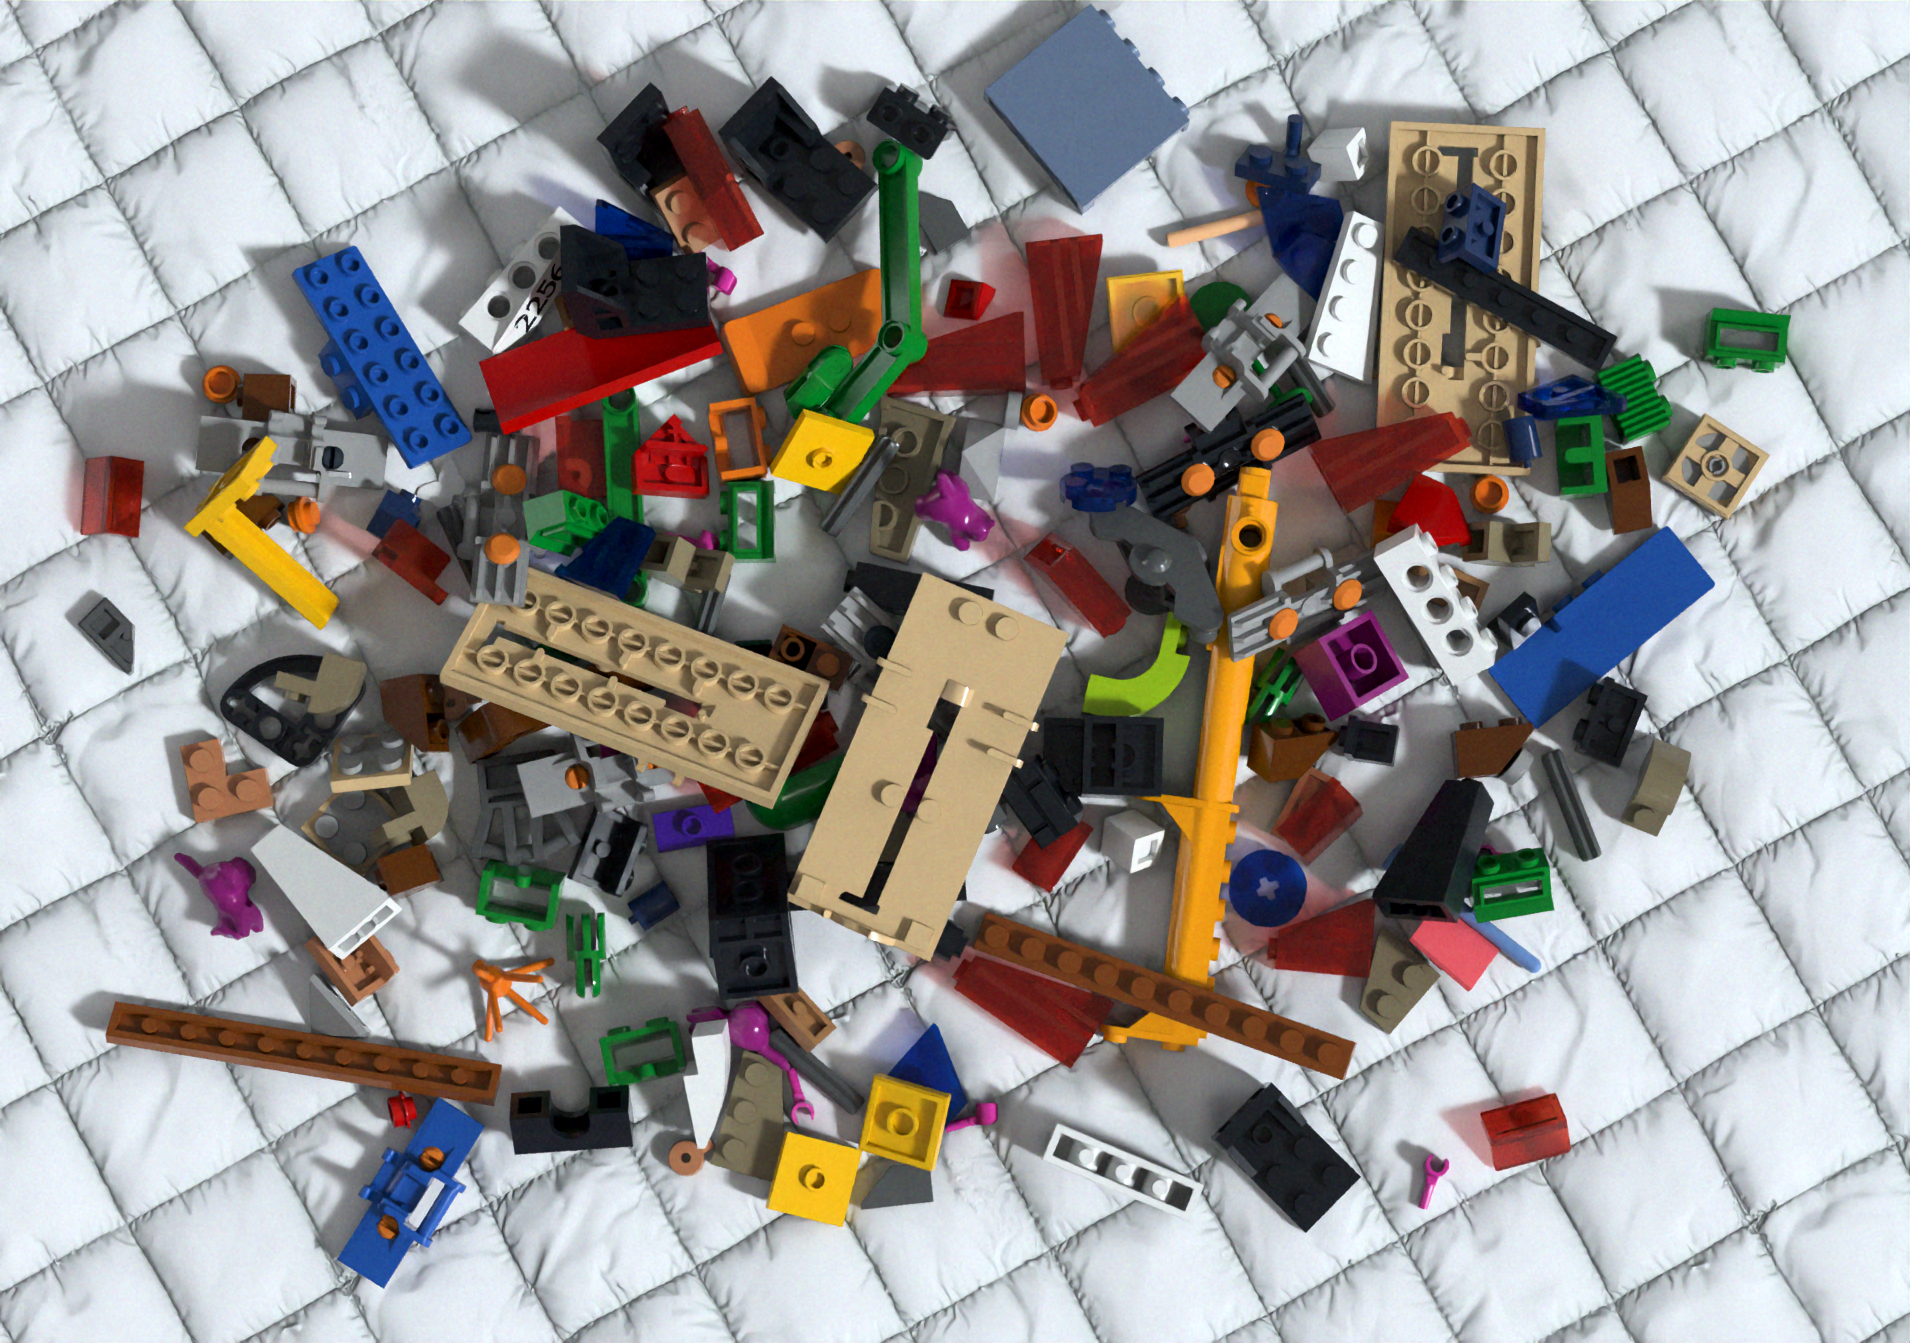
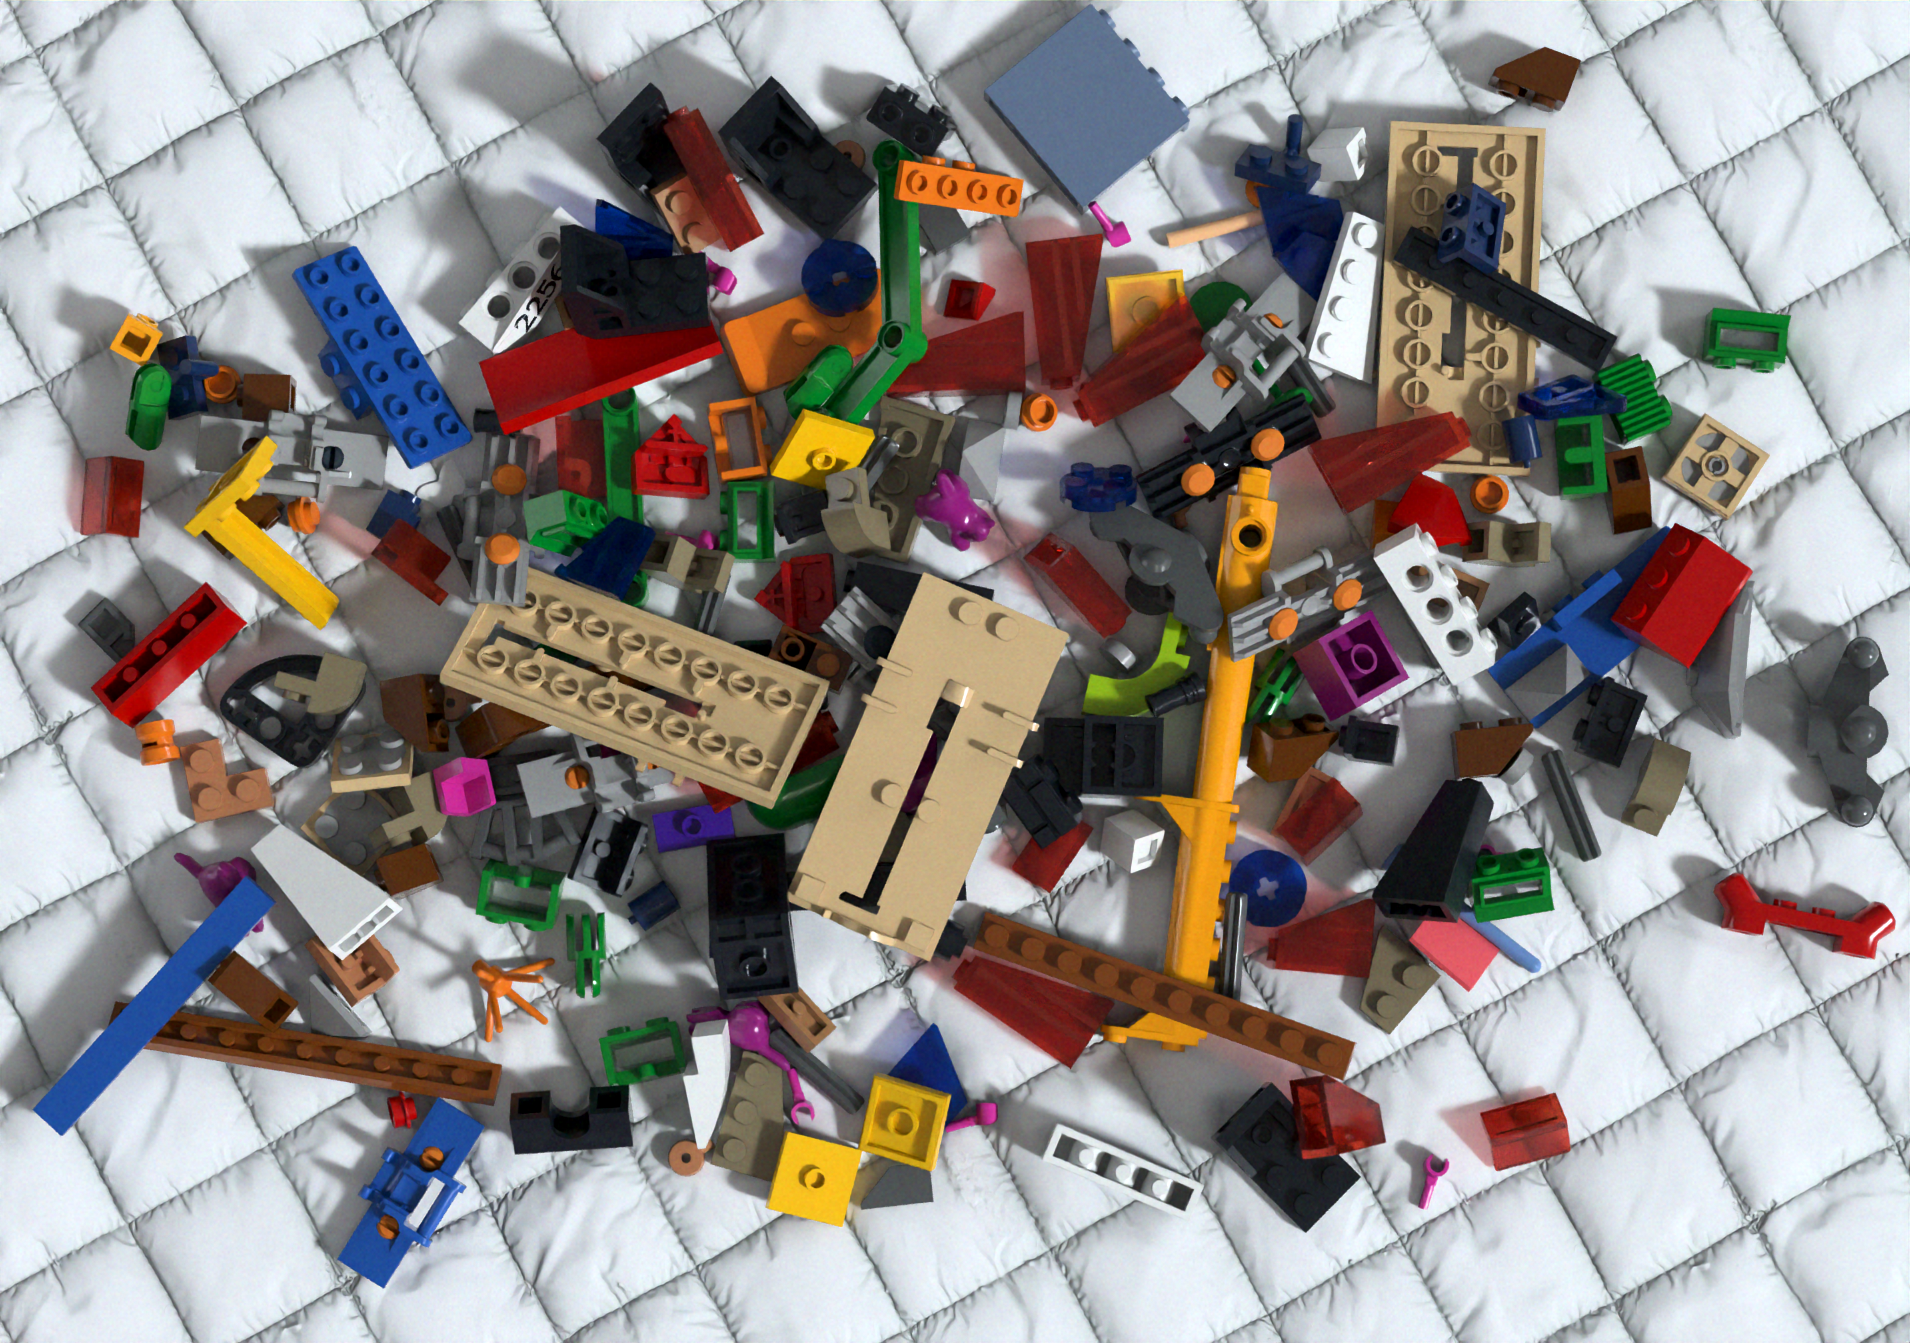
(137, 338): none -> light orange brick
(148, 406): none -> green arm
(154, 1005): none -> blue tile
(157, 742): none -> orange wheel
(168, 655): none -> red brick
(187, 374): none -> dark blue plate
(253, 991): none -> reddish brown slope
(464, 787): none -> dark pink panel
(801, 516): none -> black bracket
(802, 592): none -> red slope
(836, 257): none -> clear blue plate
(850, 520): none -> dark tan brick
(957, 187): none -> orange bracket
(1117, 233): none -> dark pink hand
(1118, 655): none -> light grey tile
(1184, 691): none -> black pin
(1233, 944): none -> dark grey axle
(1334, 1117): none -> clear red slope
(1538, 77): none -> reddish brown slope
(1547, 682): none -> light grey slope
(1681, 596): none -> red slope
(1720, 667): none -> light grey wedge
(1848, 731): none -> dark grey piece
(1853, 936): none -> red plate

